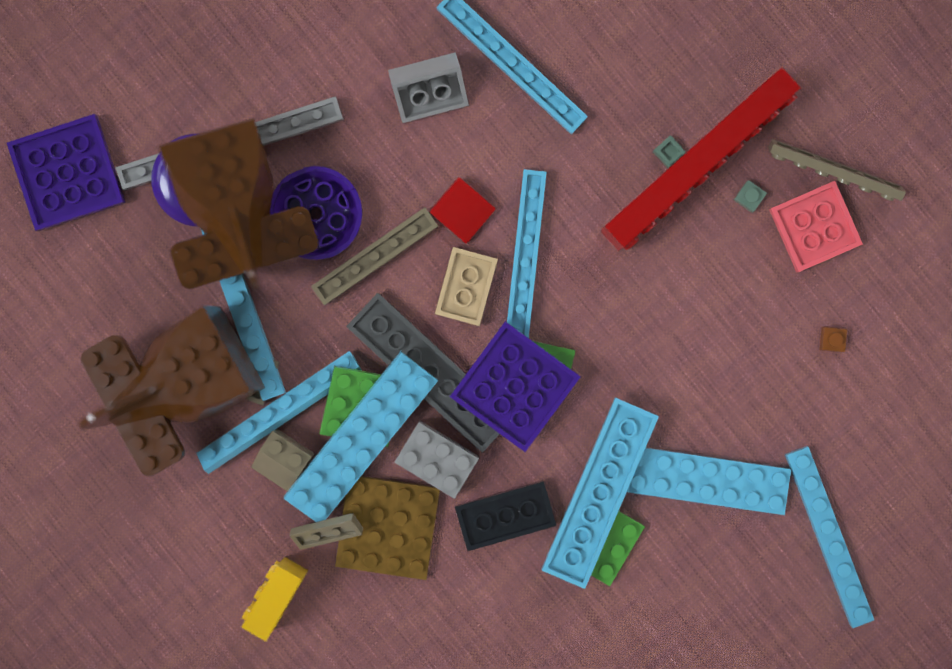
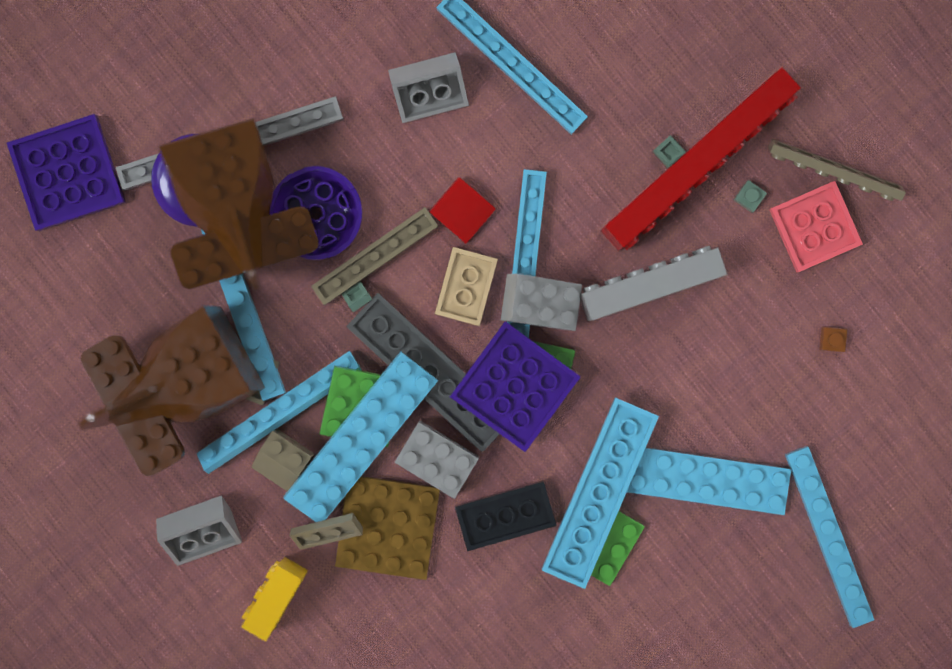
(198, 531): none -> light grey slope
(356, 296): none -> sand green plate
(541, 302): none -> light grey brick
(656, 283): none -> light grey brick

